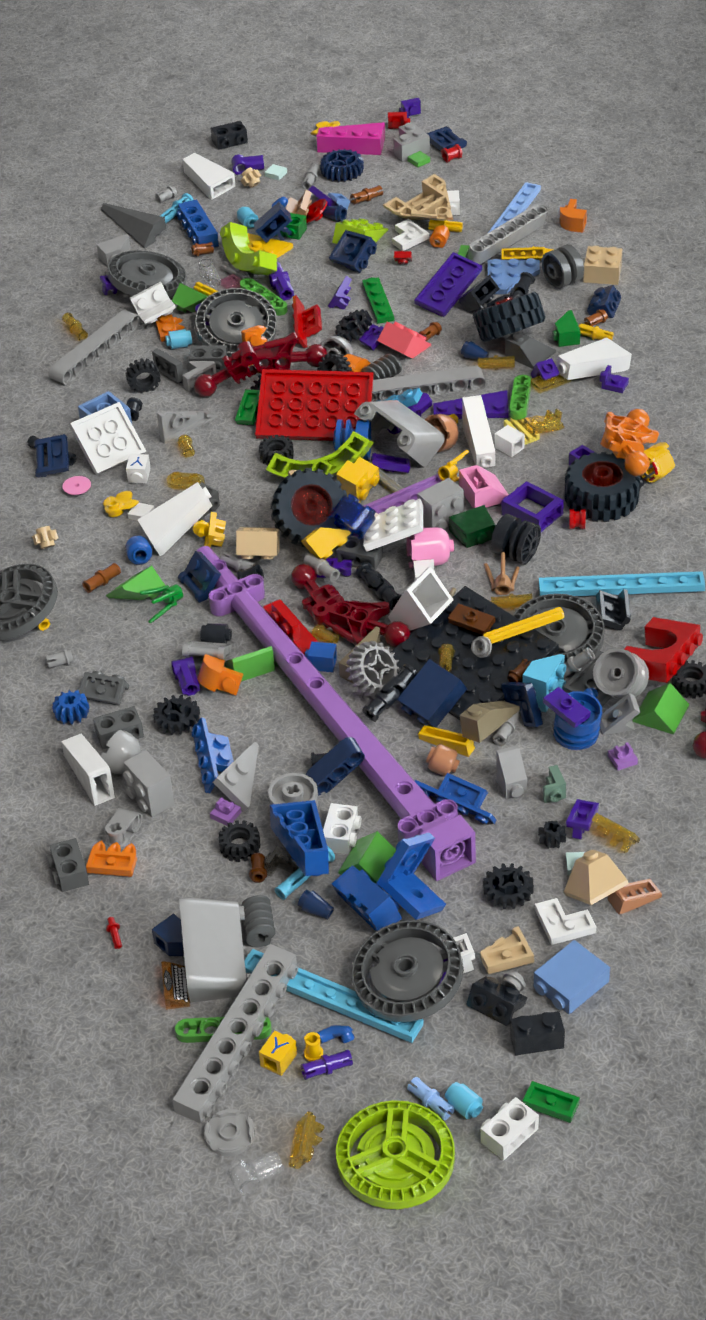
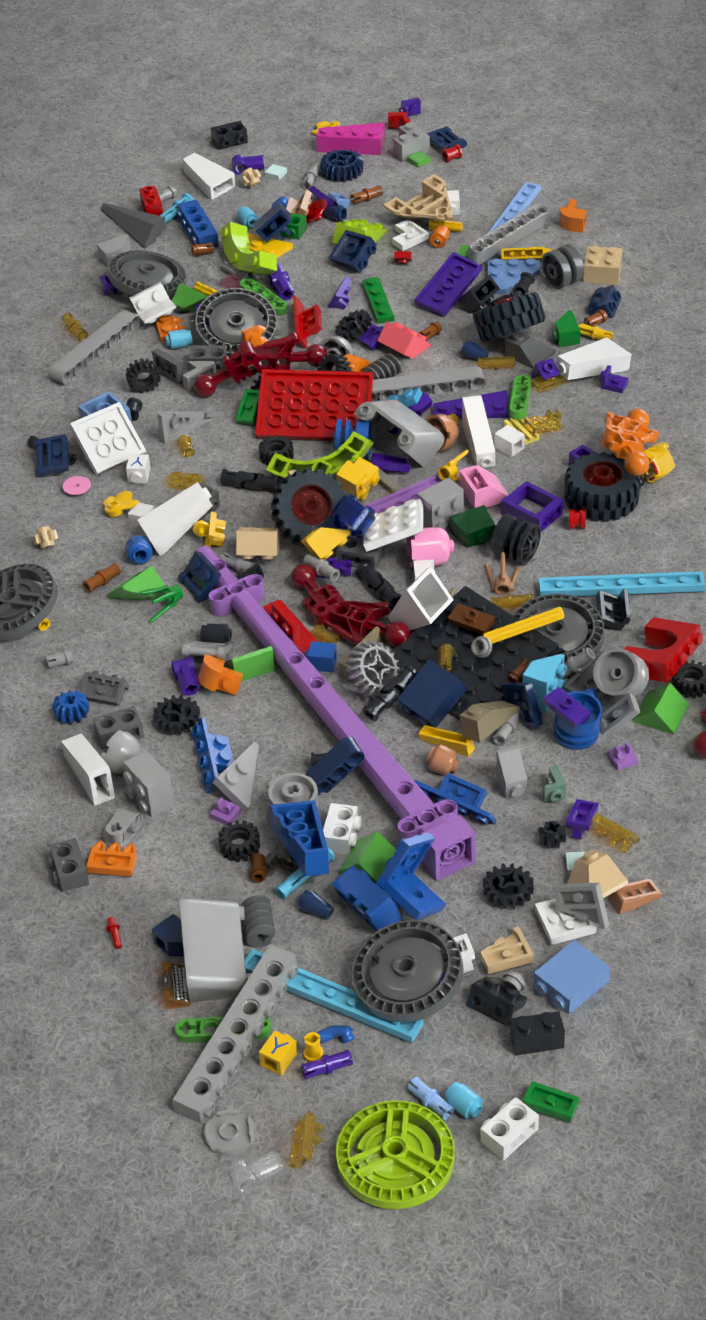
(150, 200): none -> red brick
(249, 480): none -> black piece
(583, 901): none -> light grey wing

